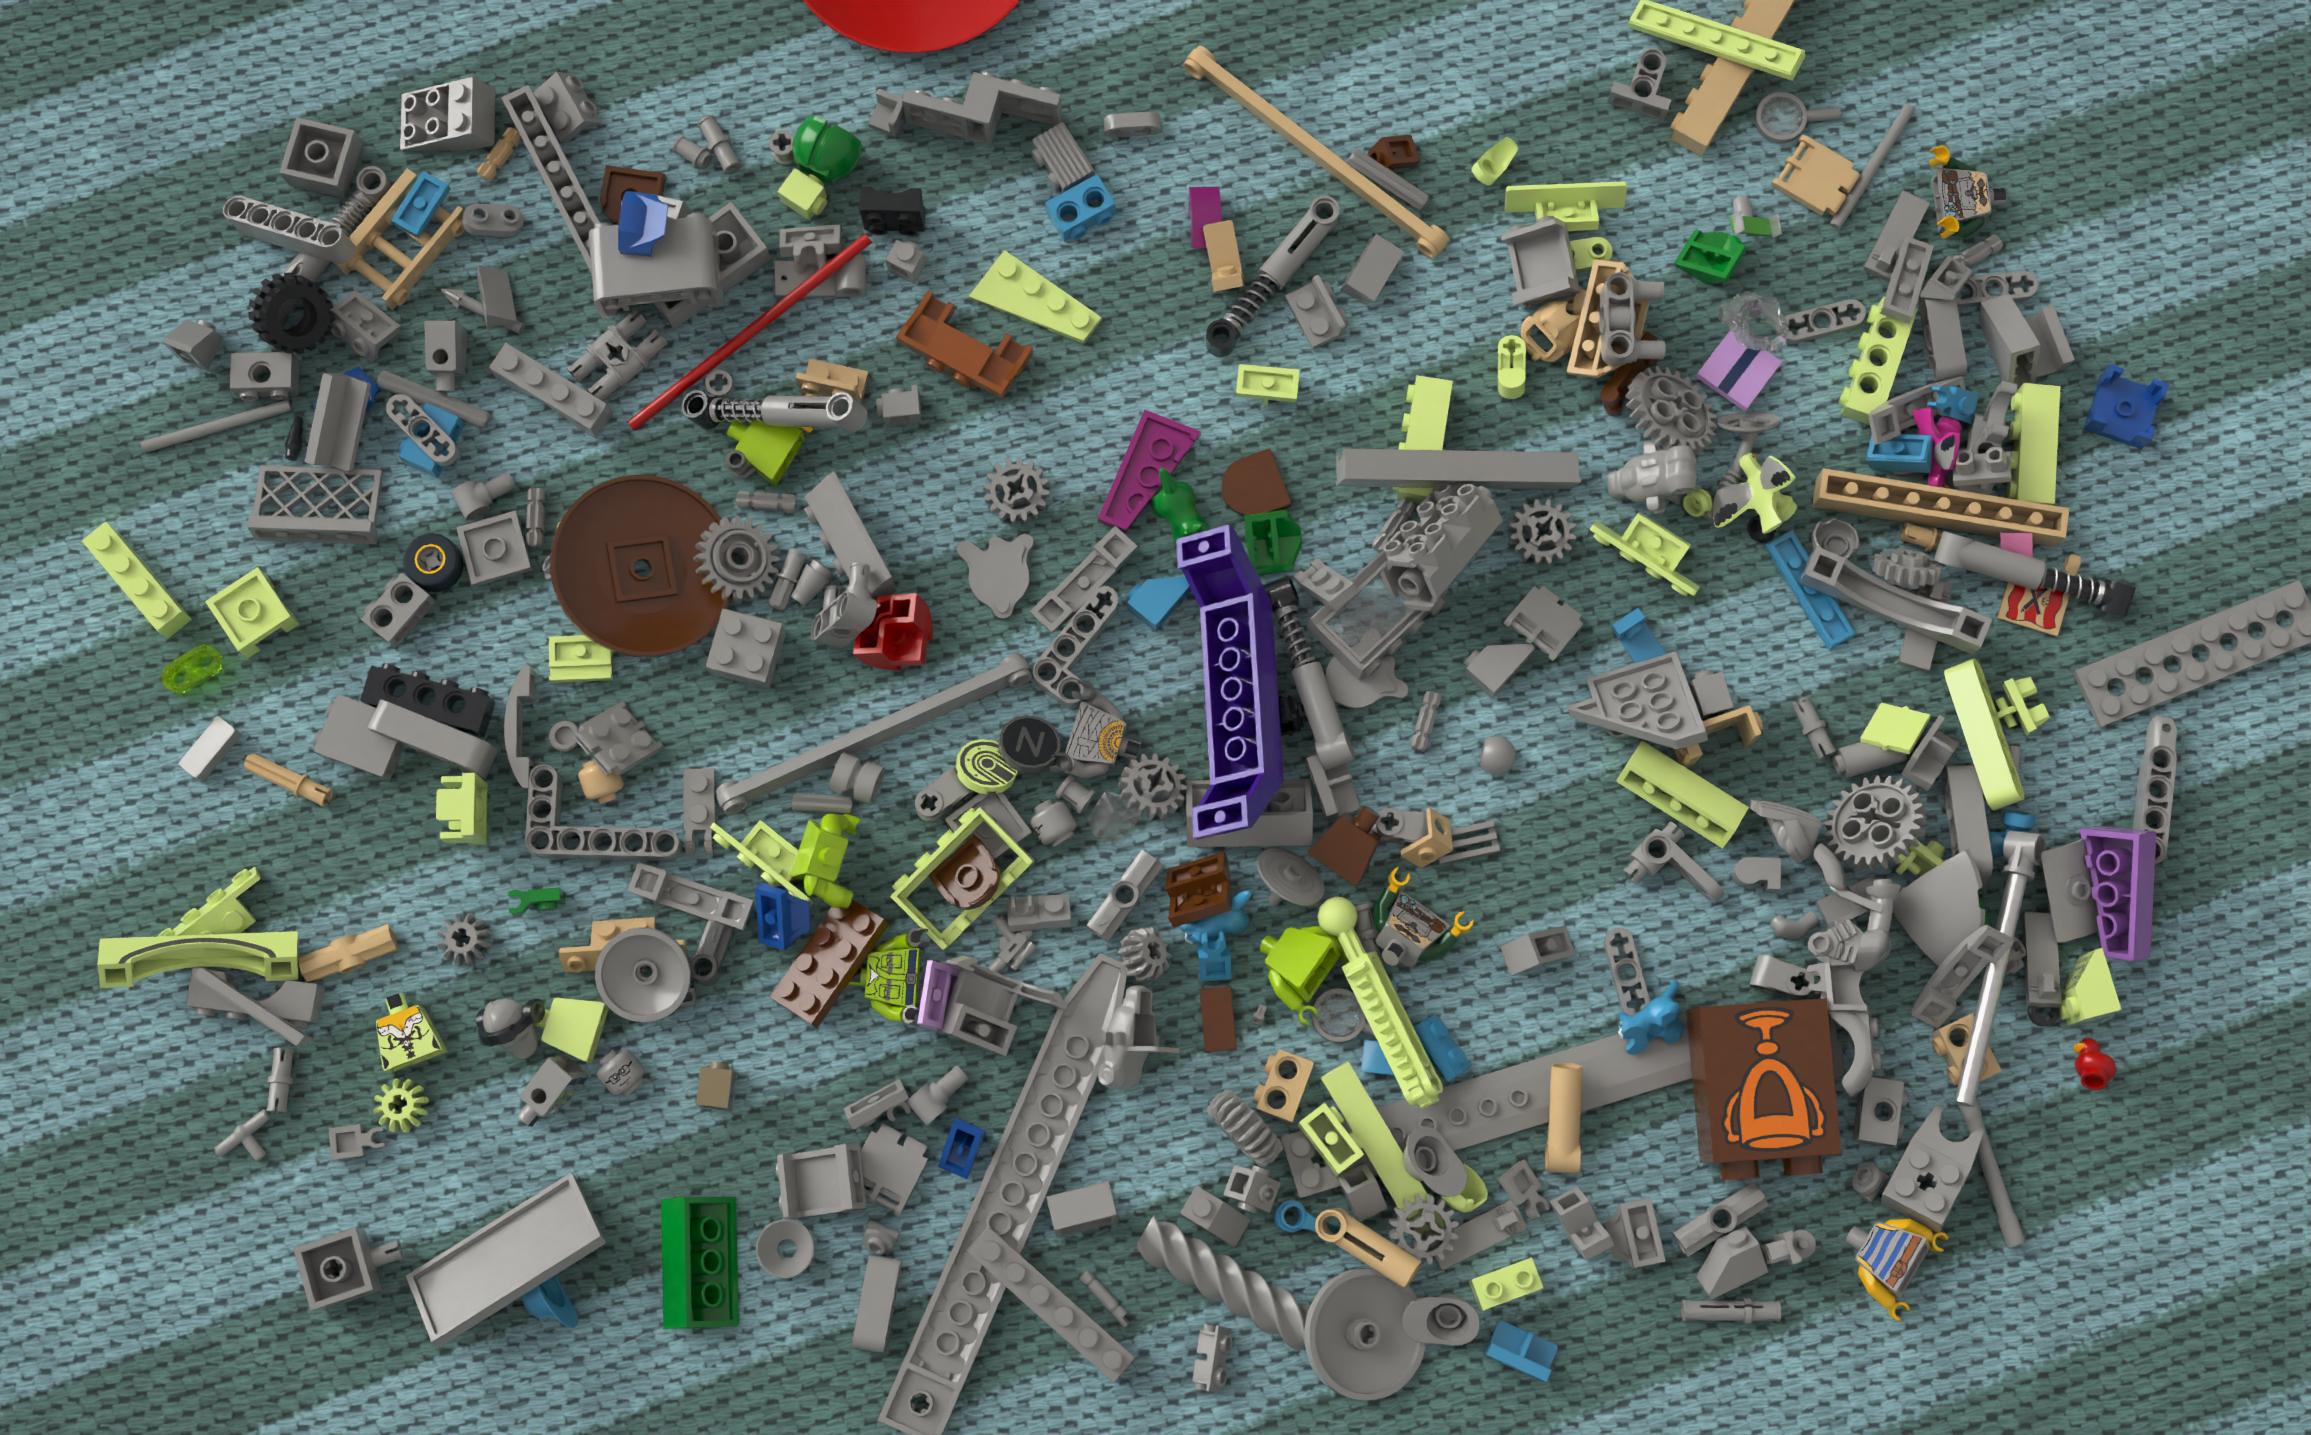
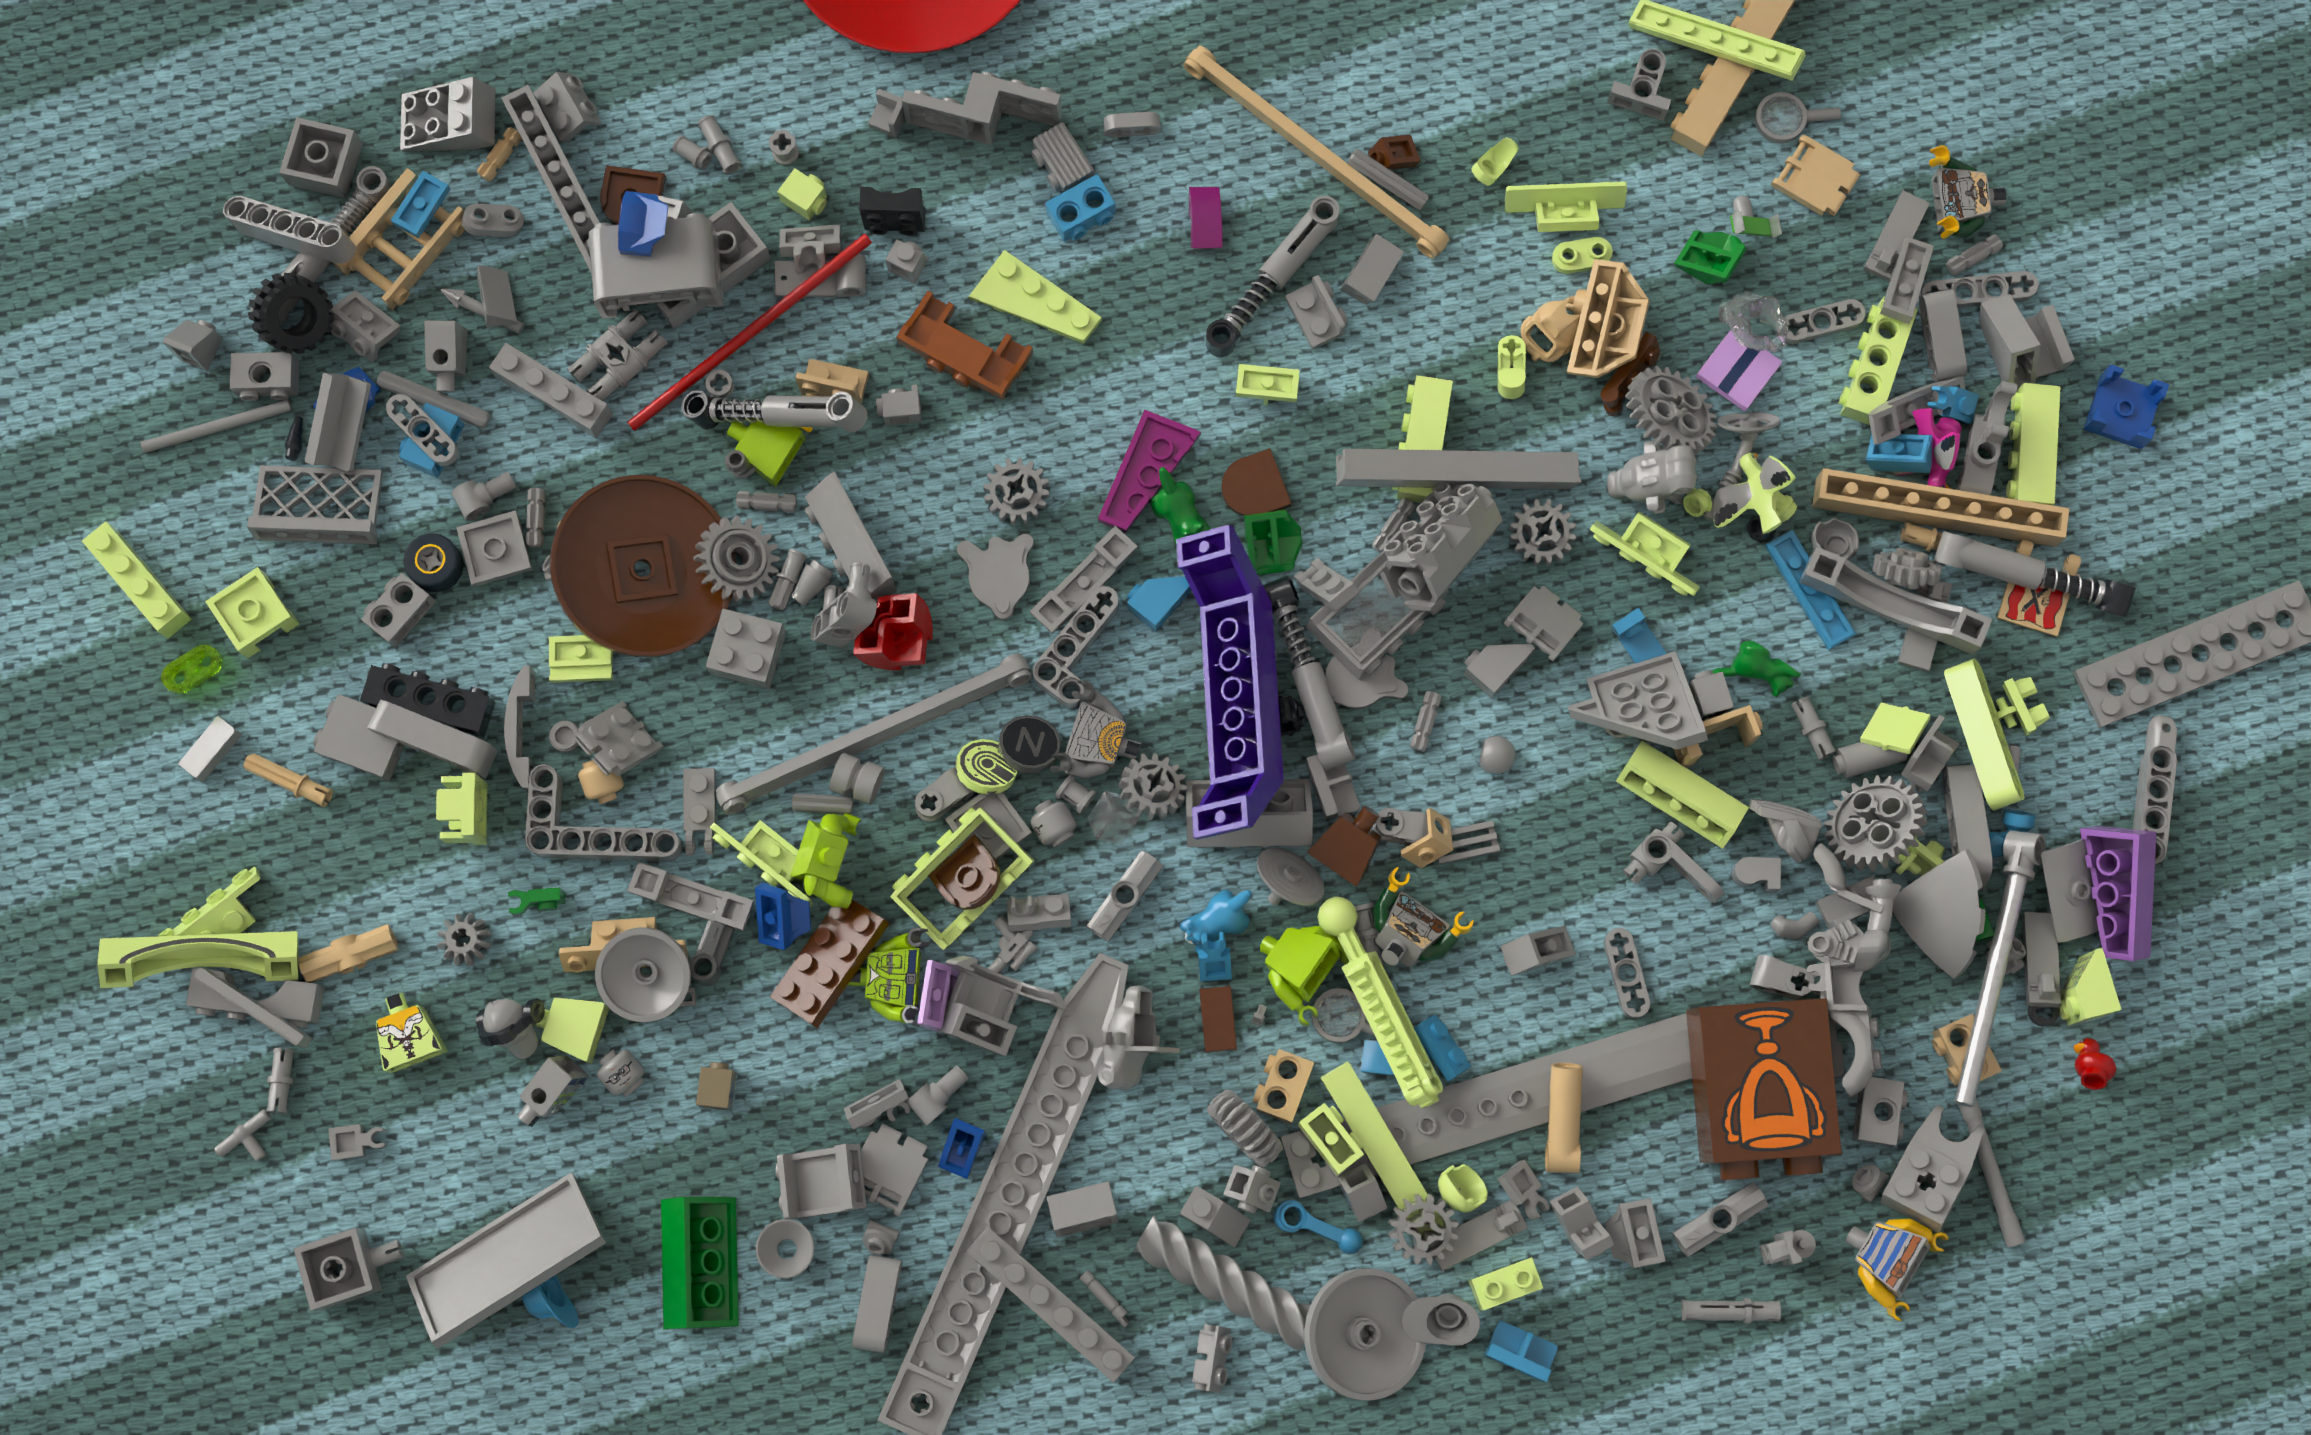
(392, 1098): yellowish green gear -> none
(825, 150): green piece -> none
(1144, 954): light grey gear -> none
(1199, 889): reddish brown slope -> none
(1223, 255): tan bracket -> none
(1396, 1264): tan piece -> none
(1434, 1162): light grey piece -> none
(1541, 262): light grey panel -> none
(1618, 320): light grey piece -> none
(1655, 1020): dark azure animal -> none
(1731, 1263): light grey slope -> none
(1755, 663): none -> green animal
(1872, 166): light grey piece -> none
(1947, 280): light grey slope -> none
(1957, 972): light grey slope -> none
(1982, 468): light grey hips -> none
(2017, 542): bright pink sticker -> none

